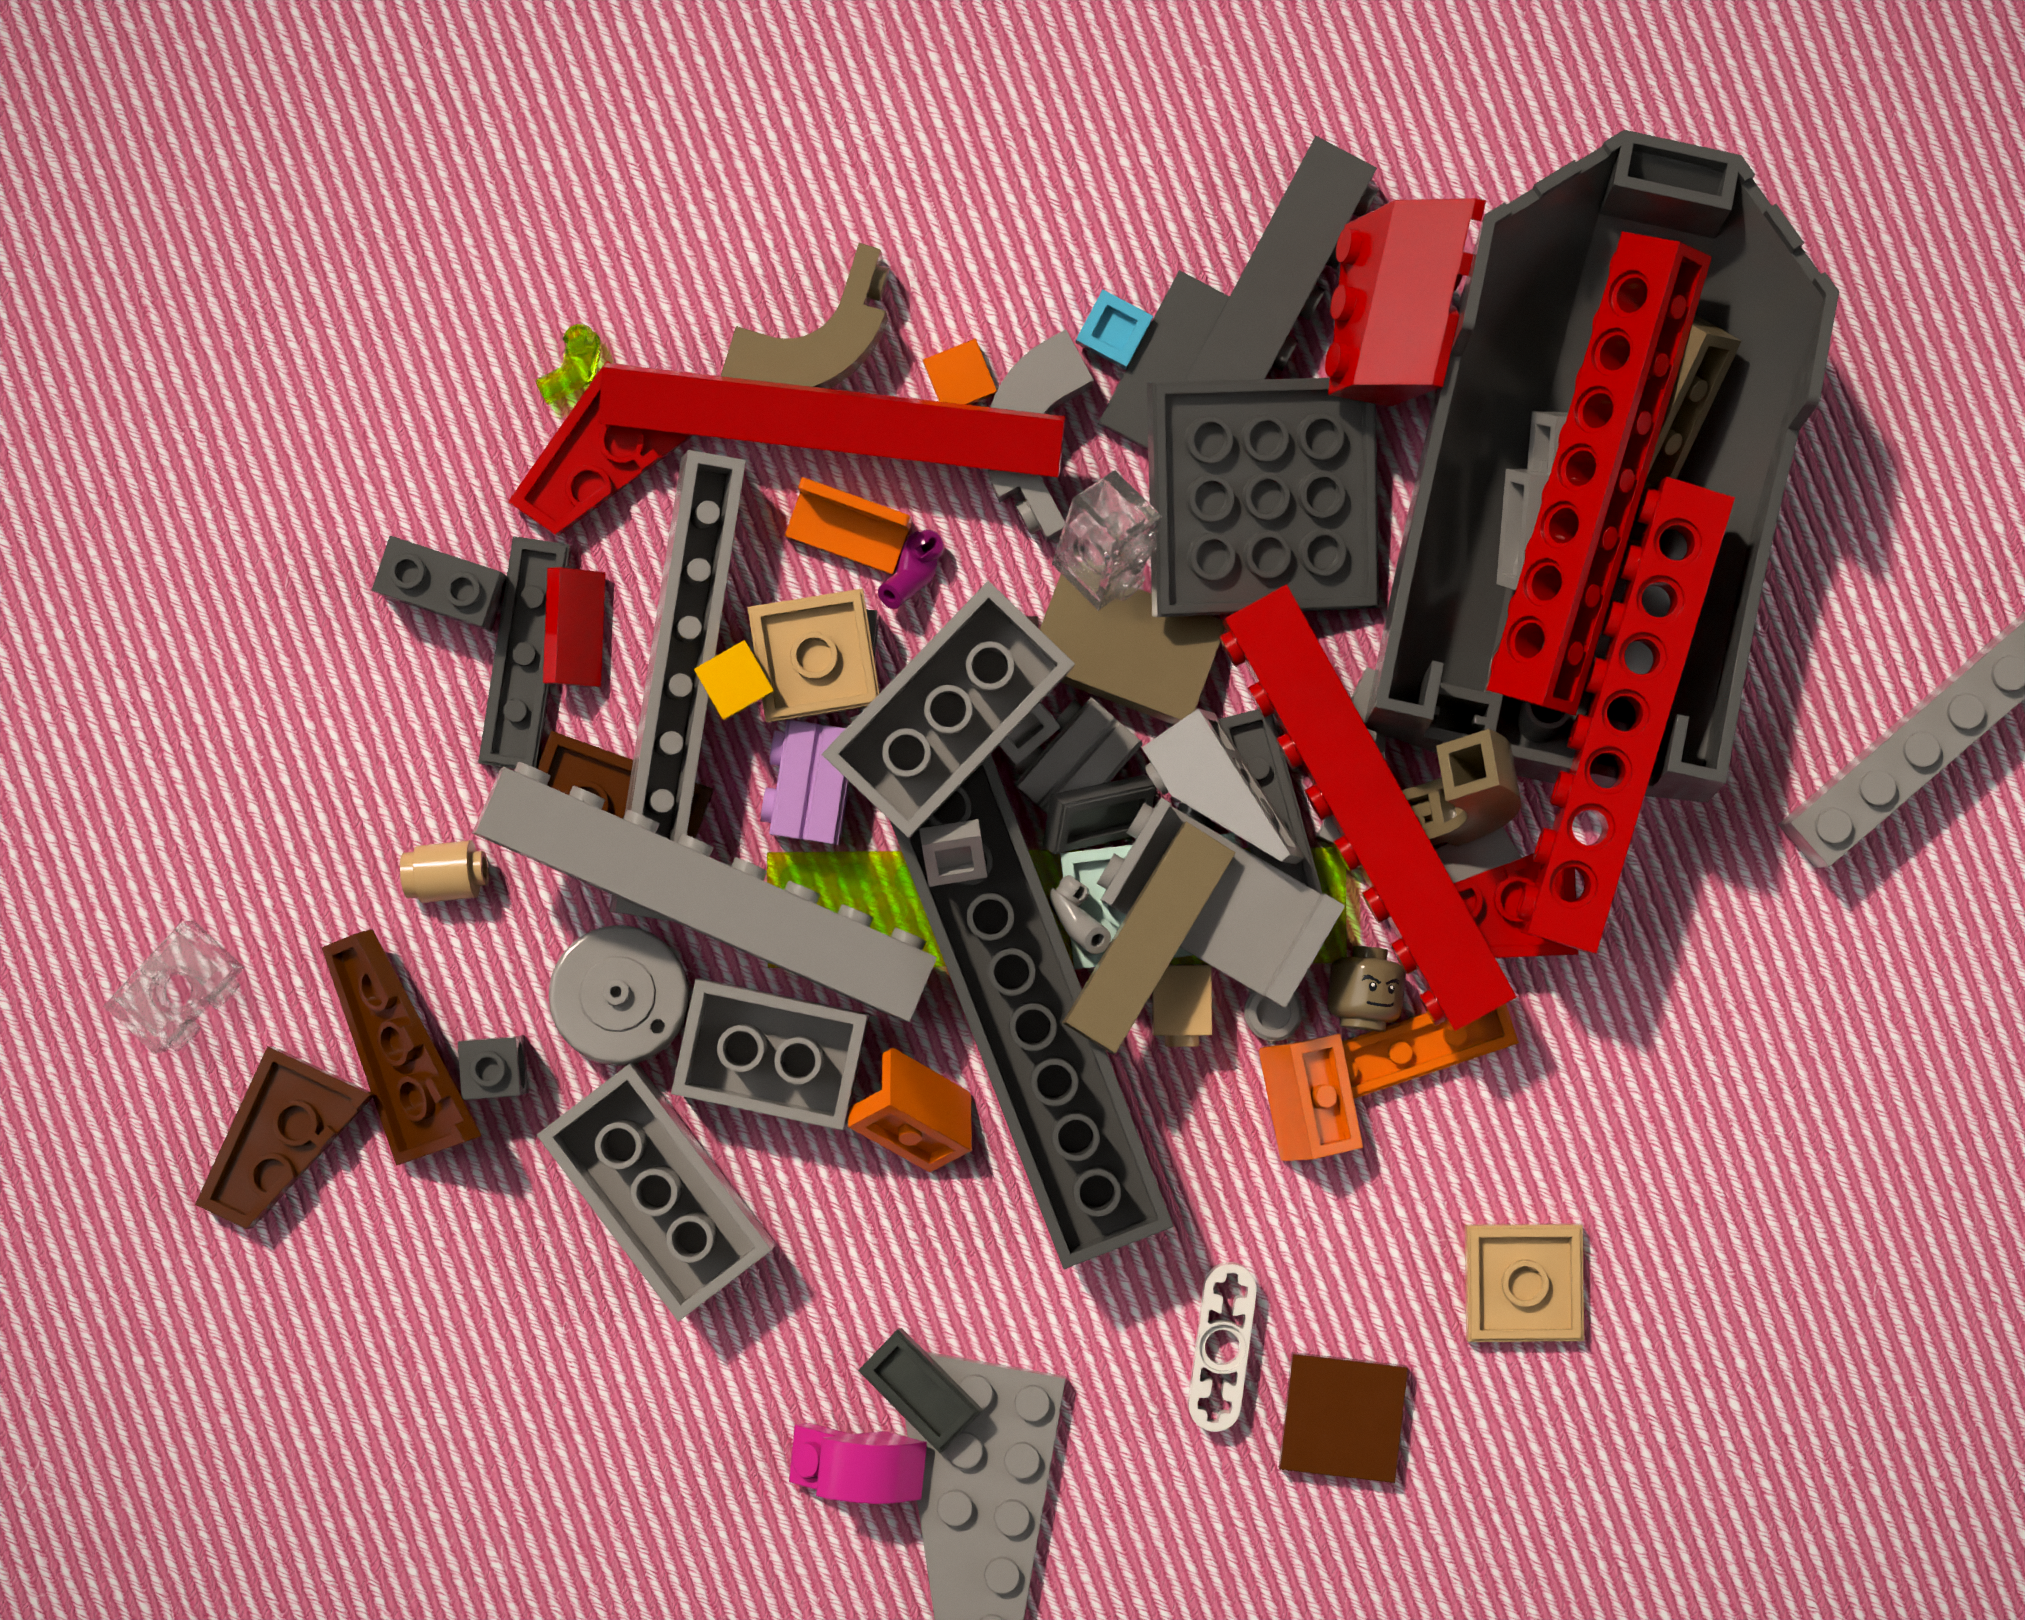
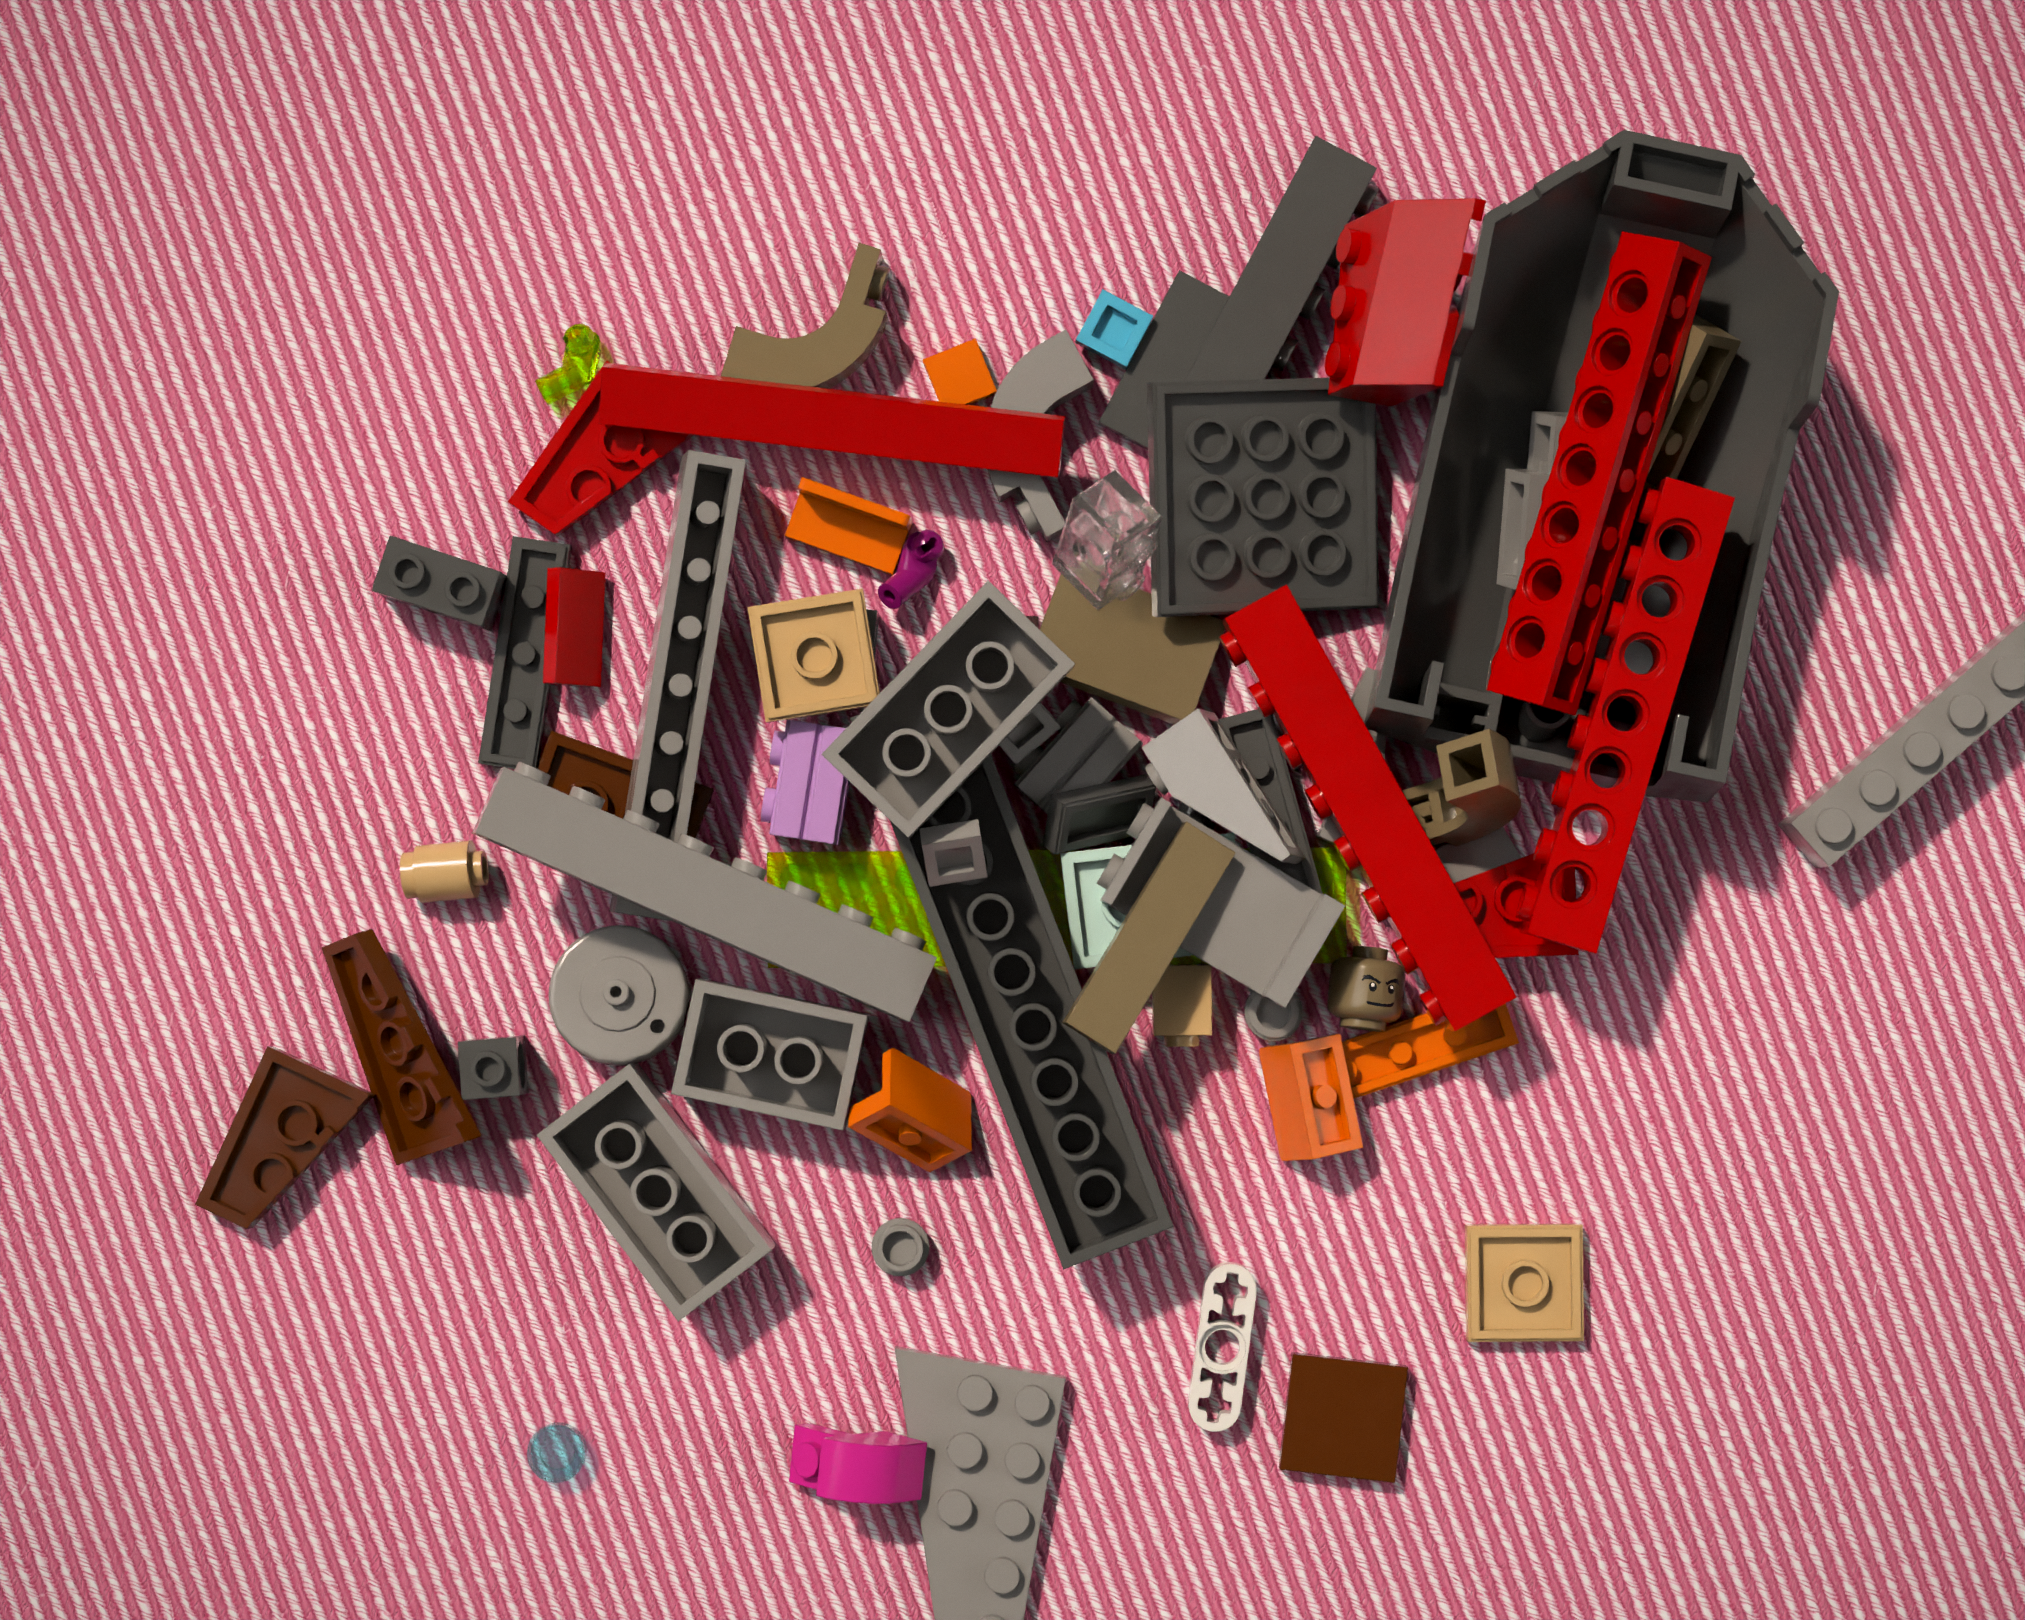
(143, 1001): clear brick -> none
(556, 1452): none -> clear light blue tile
(734, 680): yellow tile -> none
(900, 1247): none -> light grey plate
(920, 1390): pearl dark grey tile -> none
(1077, 922): light grey arm -> none

